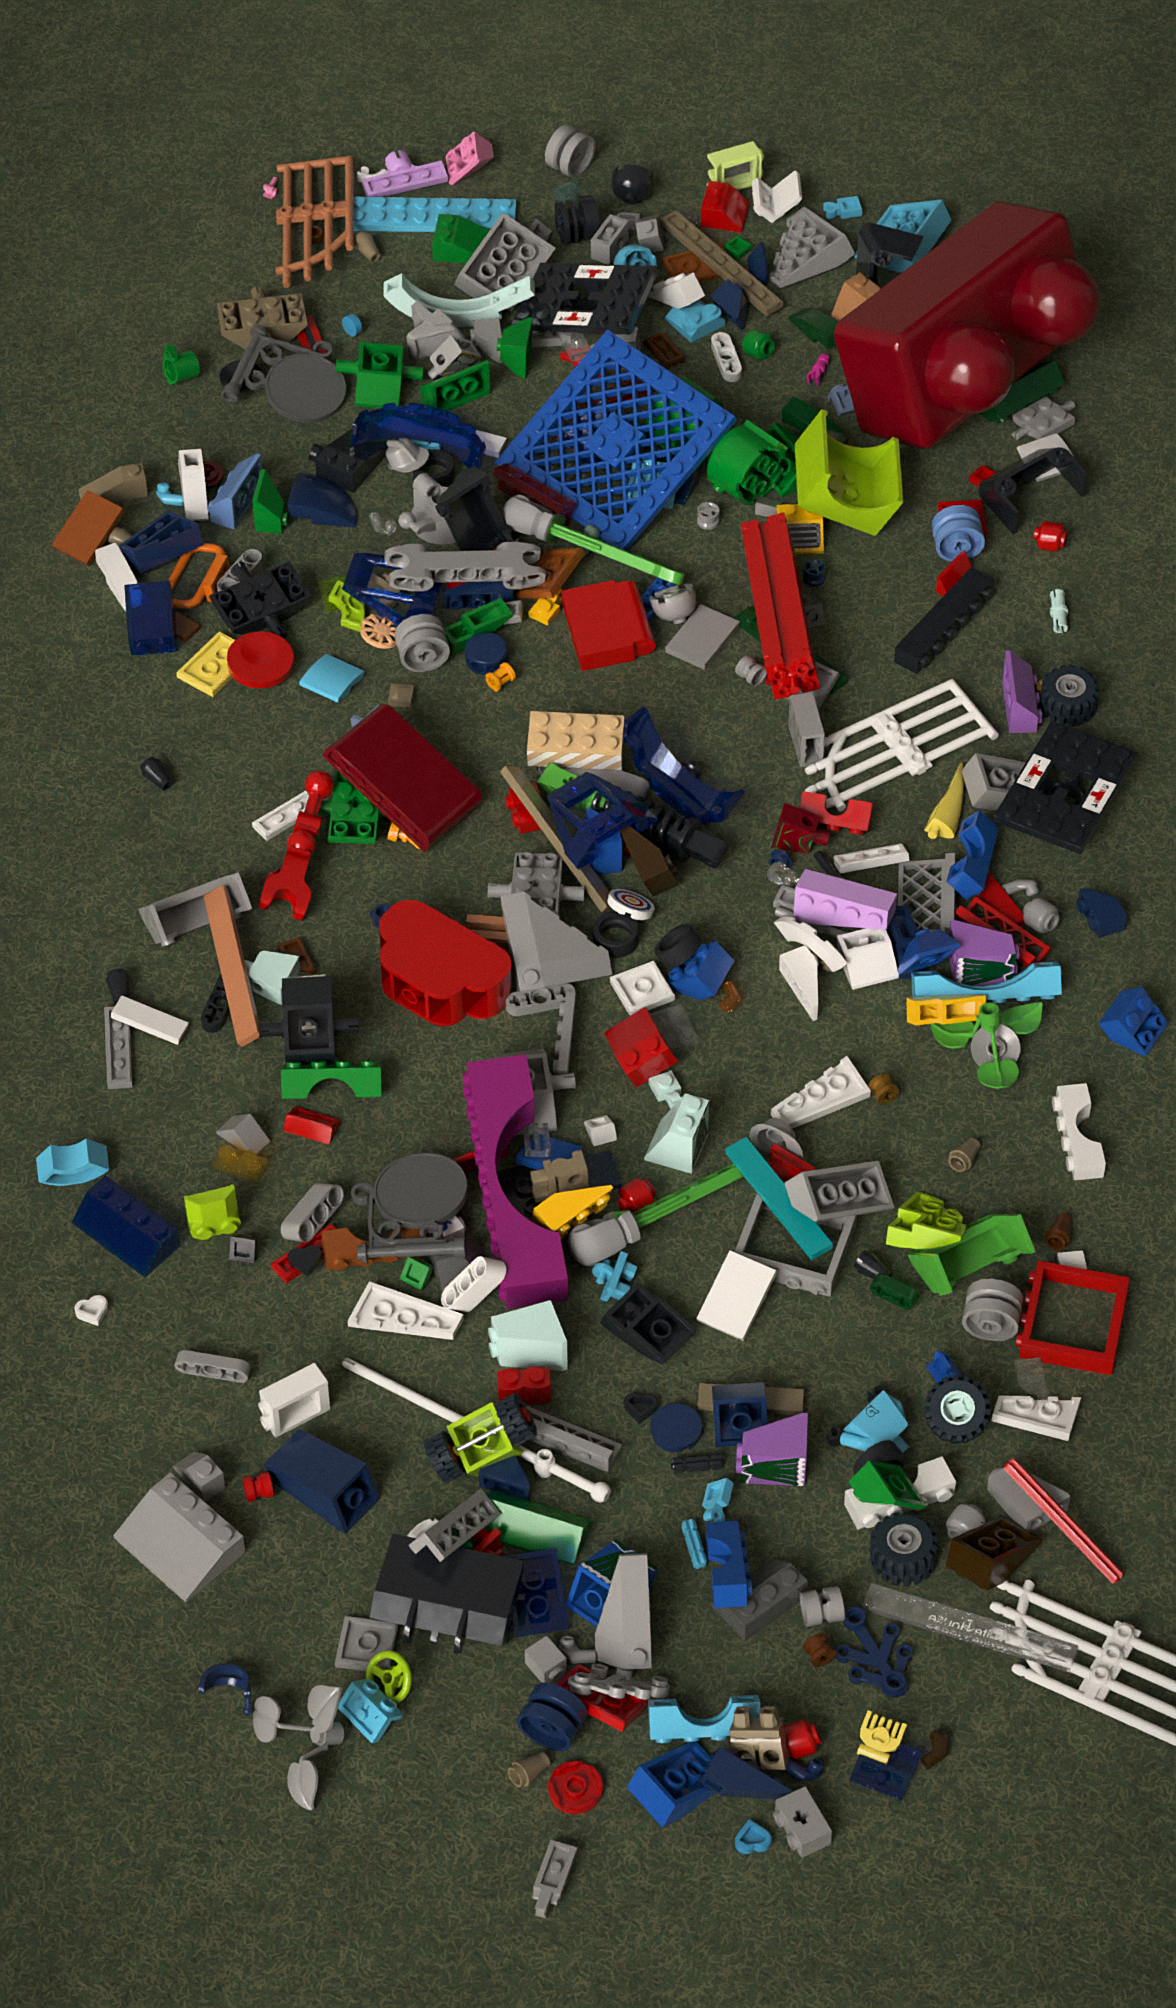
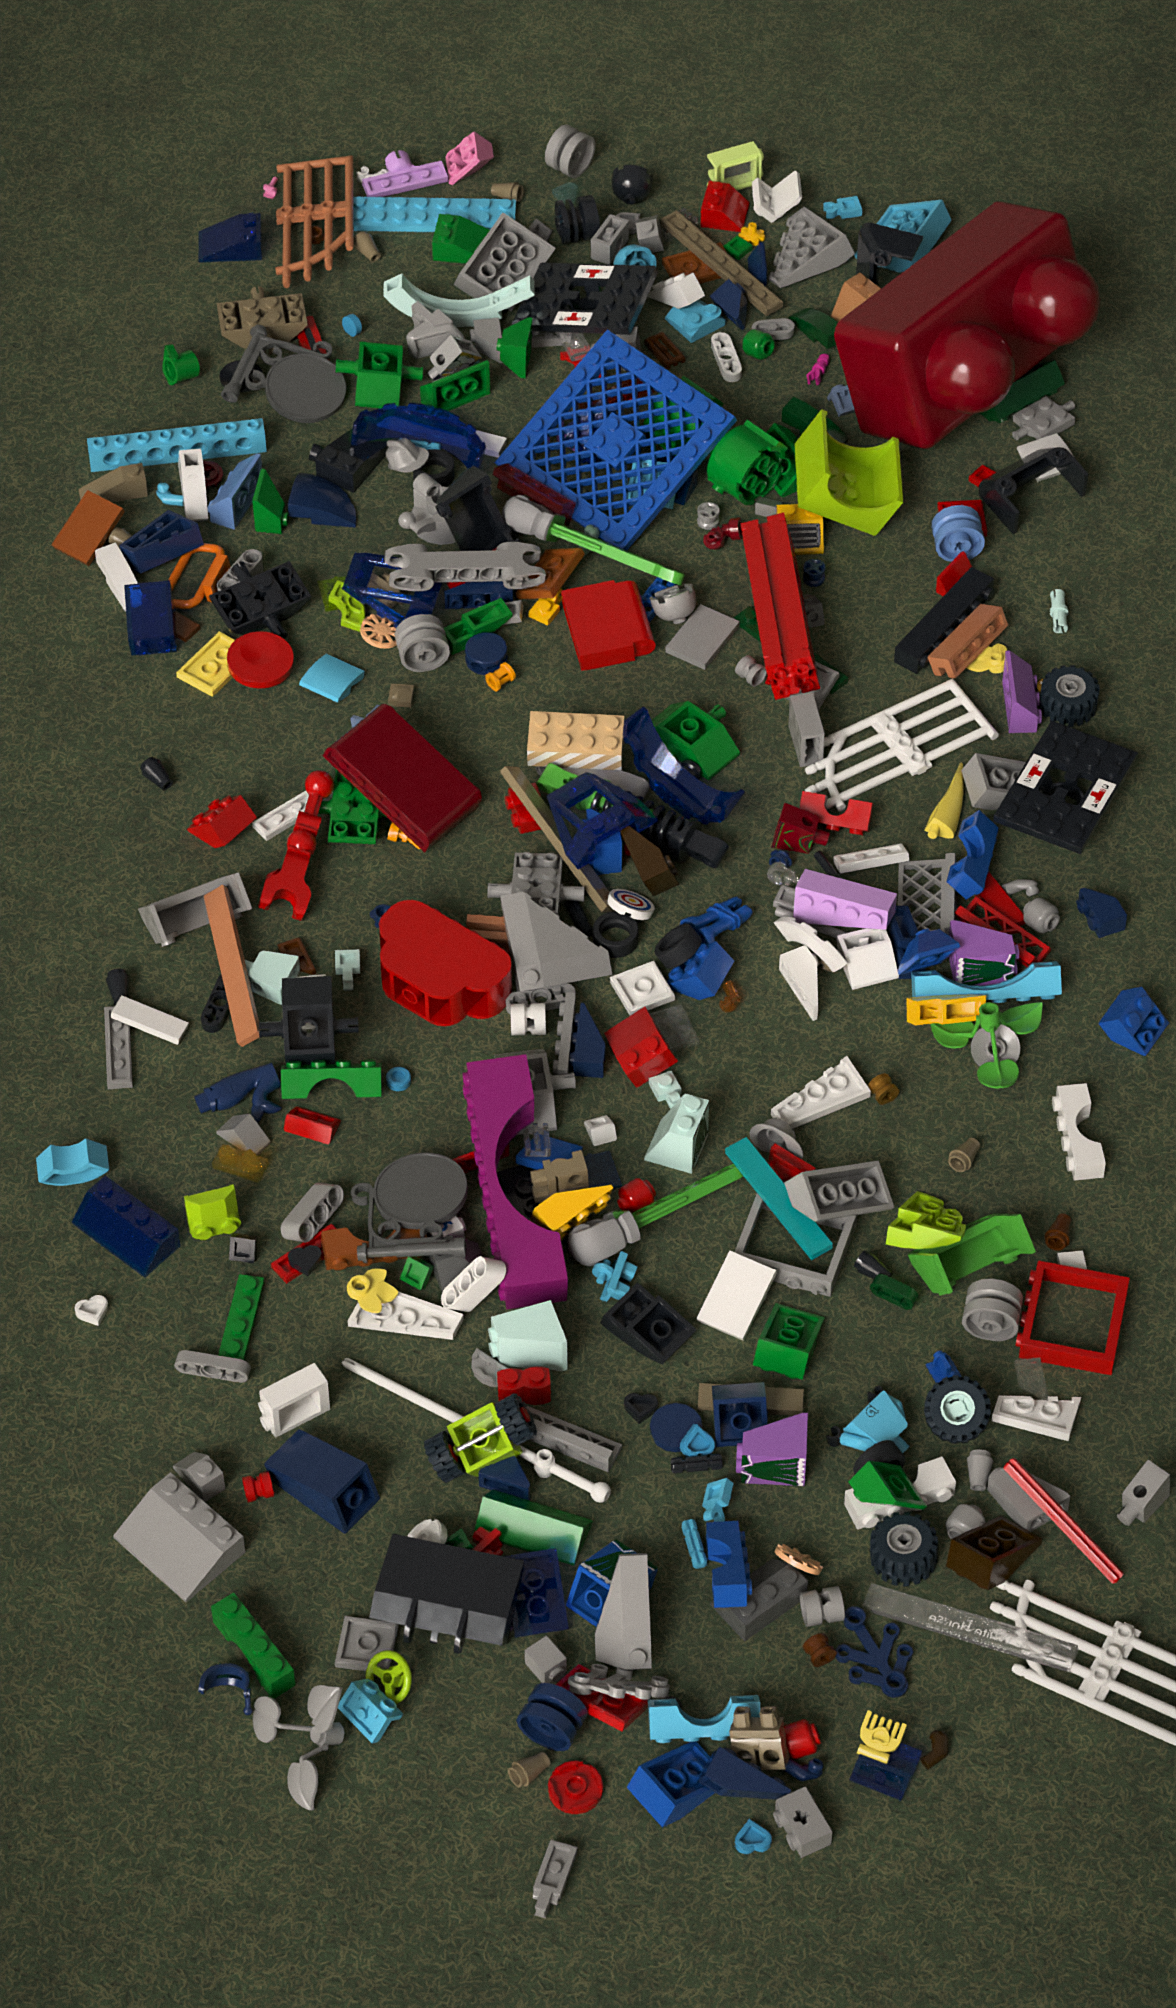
(164, 445): none -> medium azure brick
(222, 821): none -> red slope
(232, 240): none -> clear blue slope
(234, 1088): none -> dark blue piece
(242, 1317): none -> green plate
(266, 1660): none -> green arch
(346, 964): none -> light aqua plate
(373, 1291): none -> light yellow plate
(384, 528): clear arm -> none
(398, 1079): none -> dark azure tile
(457, 1520): light grey fence -> none
(485, 1368): none -> light grey tile
(508, 191): none -> dark tan cone
(519, 1017): none -> white wheel
(574, 1654): light grey arm -> none
(579, 917): none -> black axle
(589, 1046): none -> dark blue slope
(696, 736): none -> green slope
(697, 1442): none -> dark azure tile
(716, 537): none -> dark red arm
(723, 915): none -> blue piece
(751, 234): none -> yellow plant
(777, 328): none -> light grey plate
(788, 1341): none -> green slope
(798, 1560): none -> light nougat wheel
(968, 640): none -> nougat brick
(979, 1469): none -> light grey cone
(990, 658): none -> light yellow plate
(1050, 536): red head -> none
(1144, 1494): none -> light grey torso

